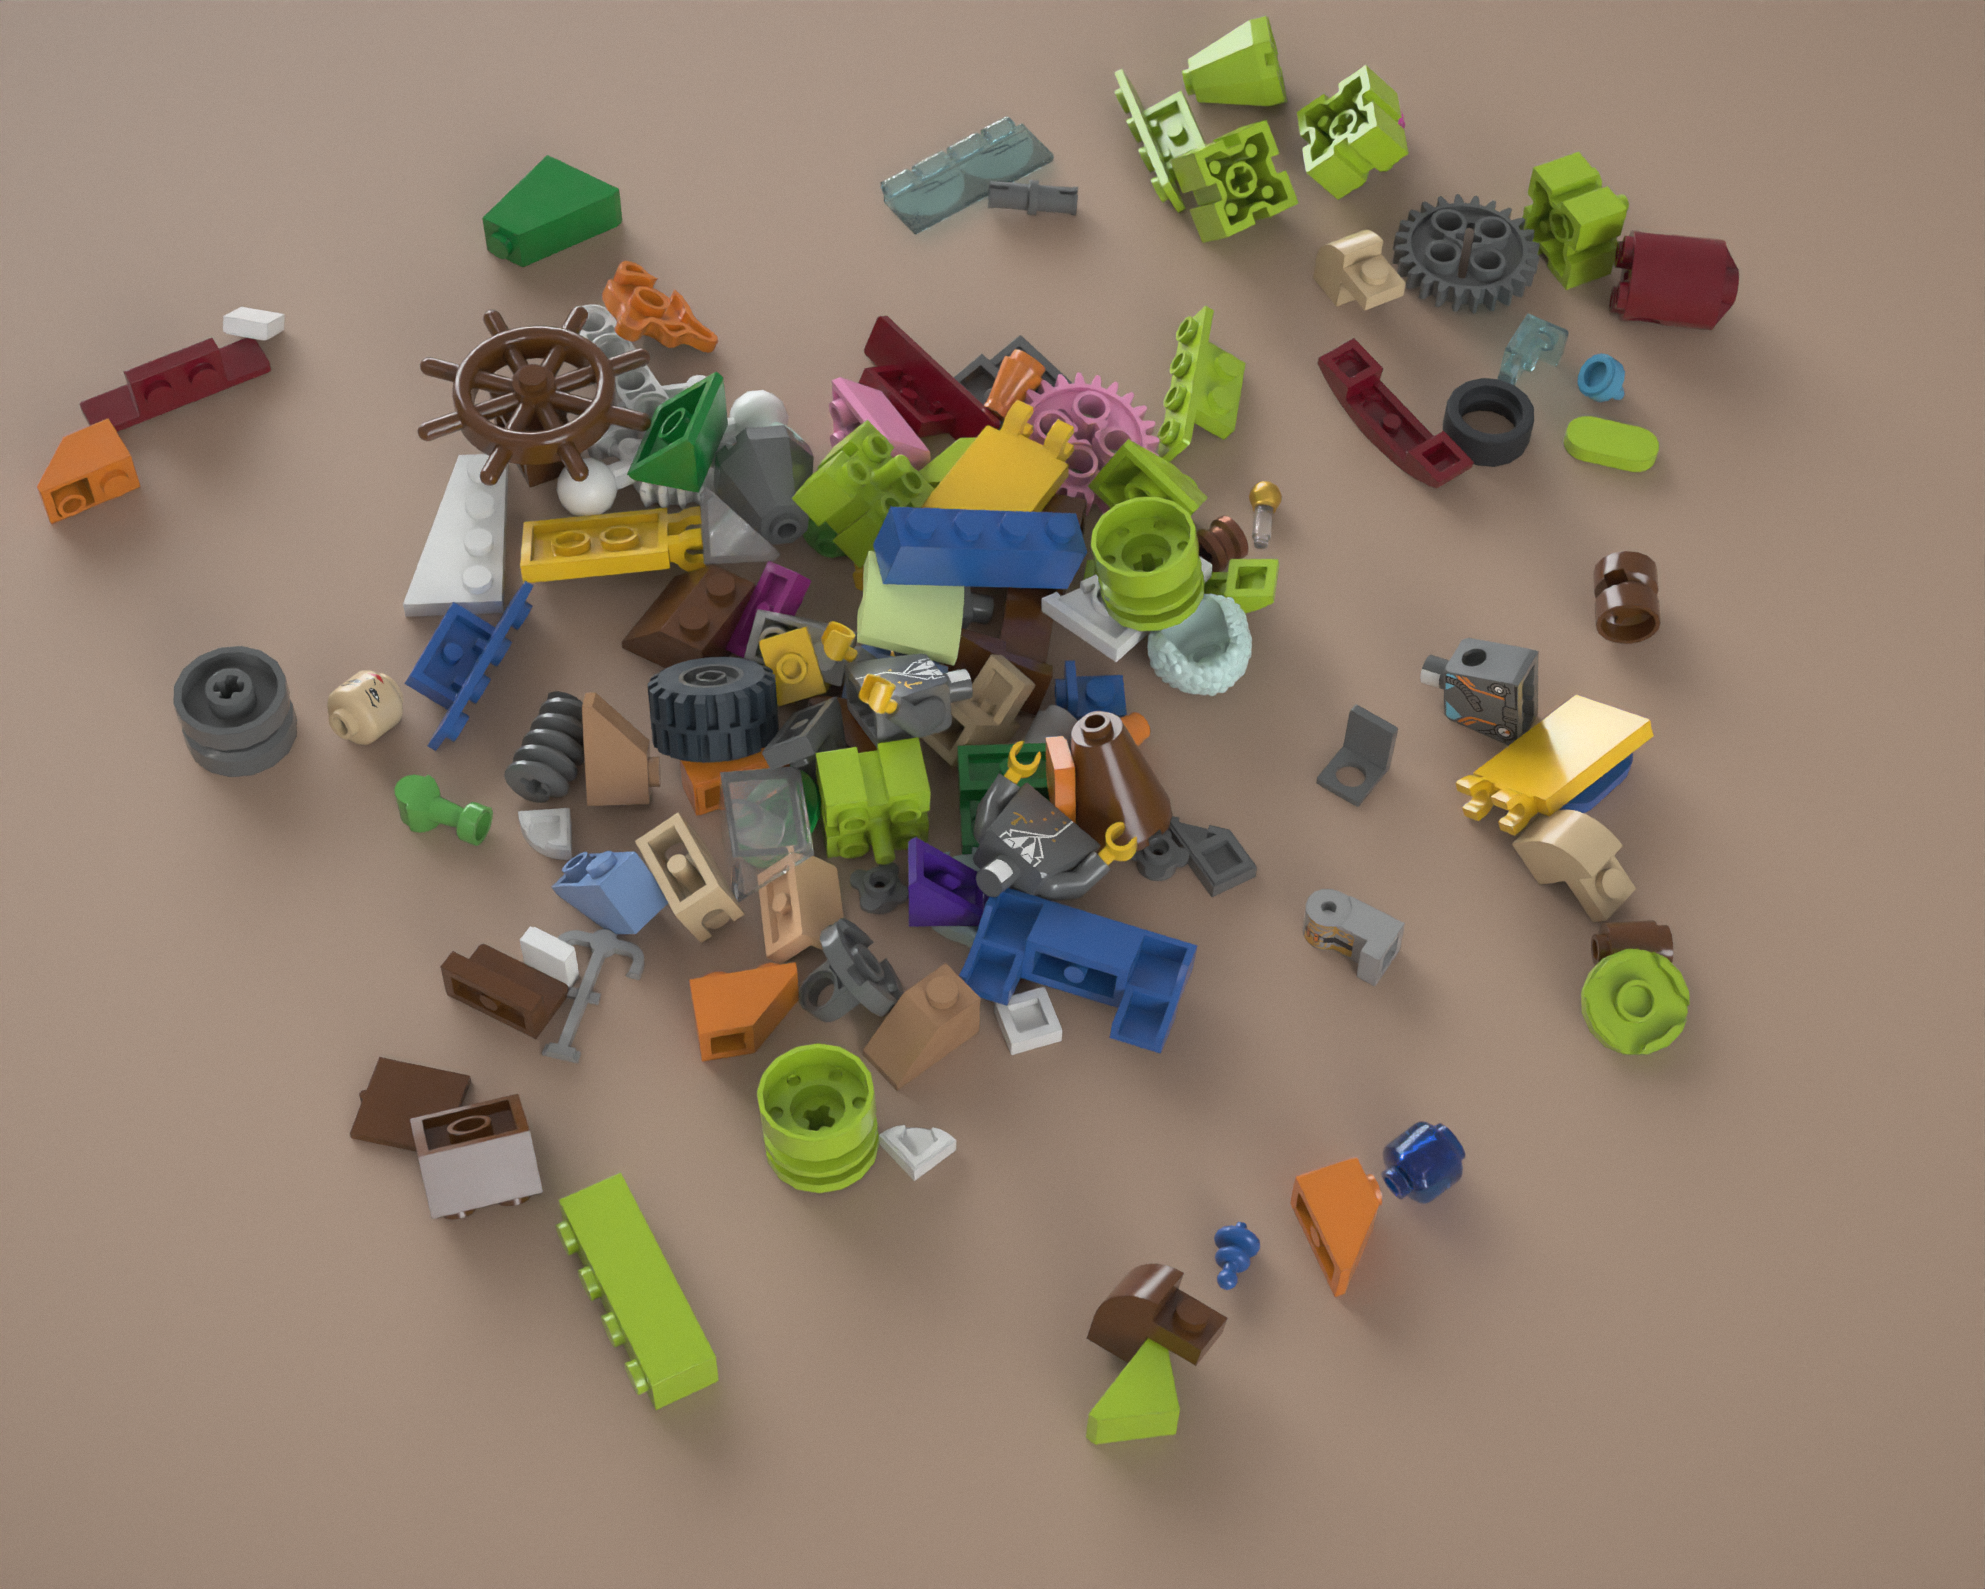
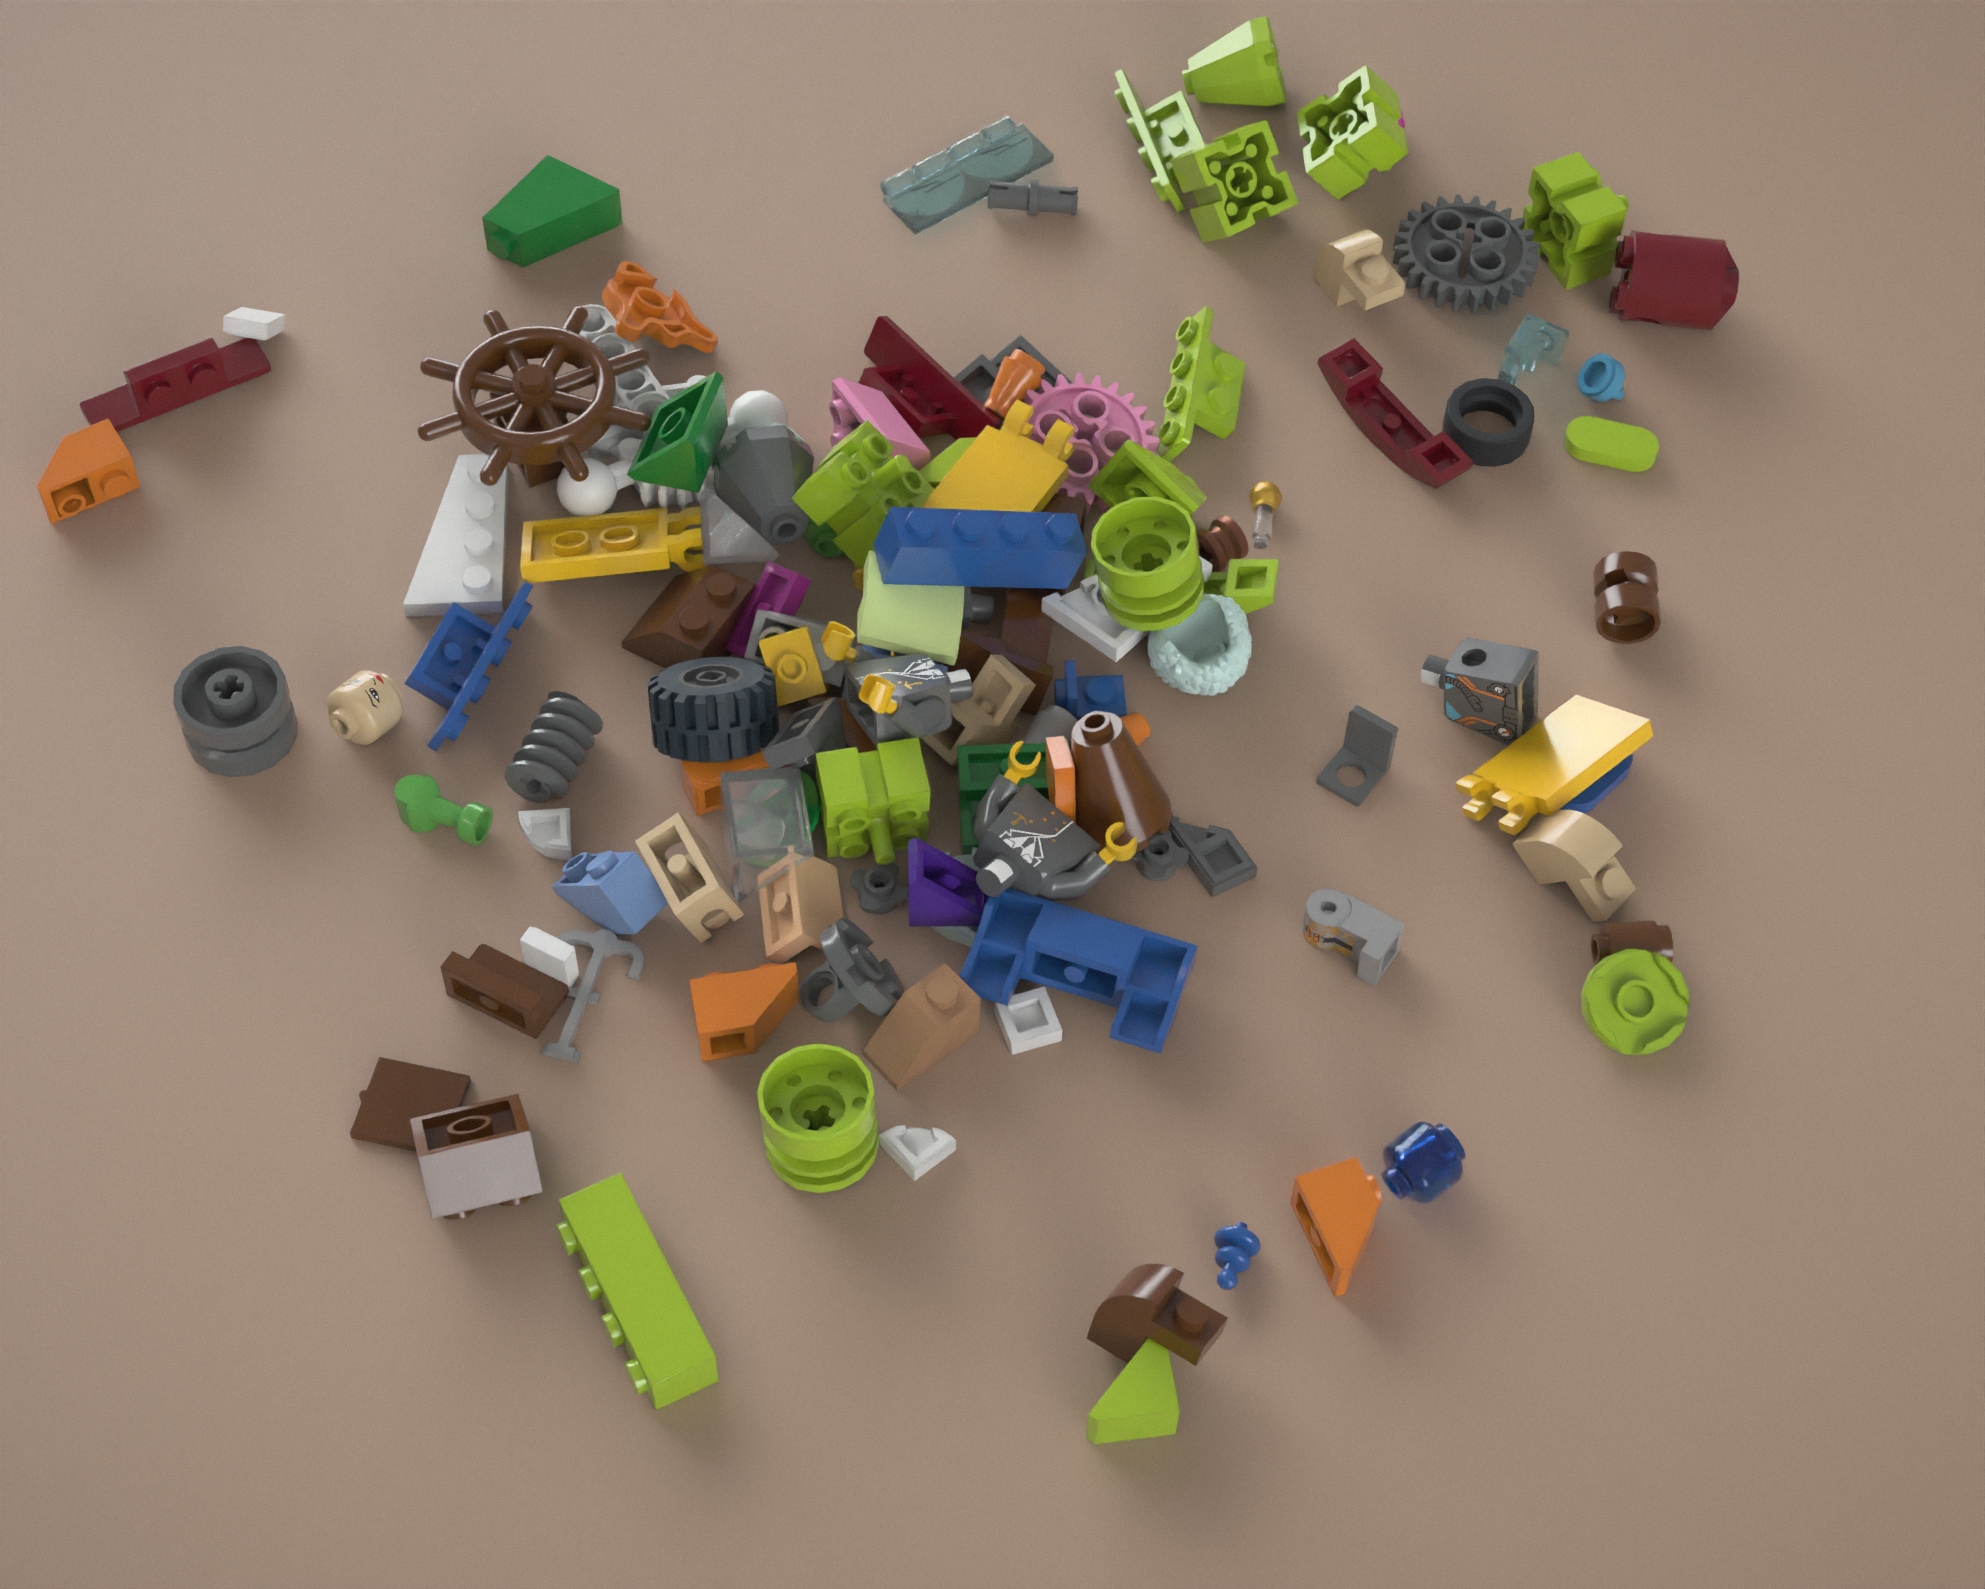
(616, 757): medium nougat slope -> none

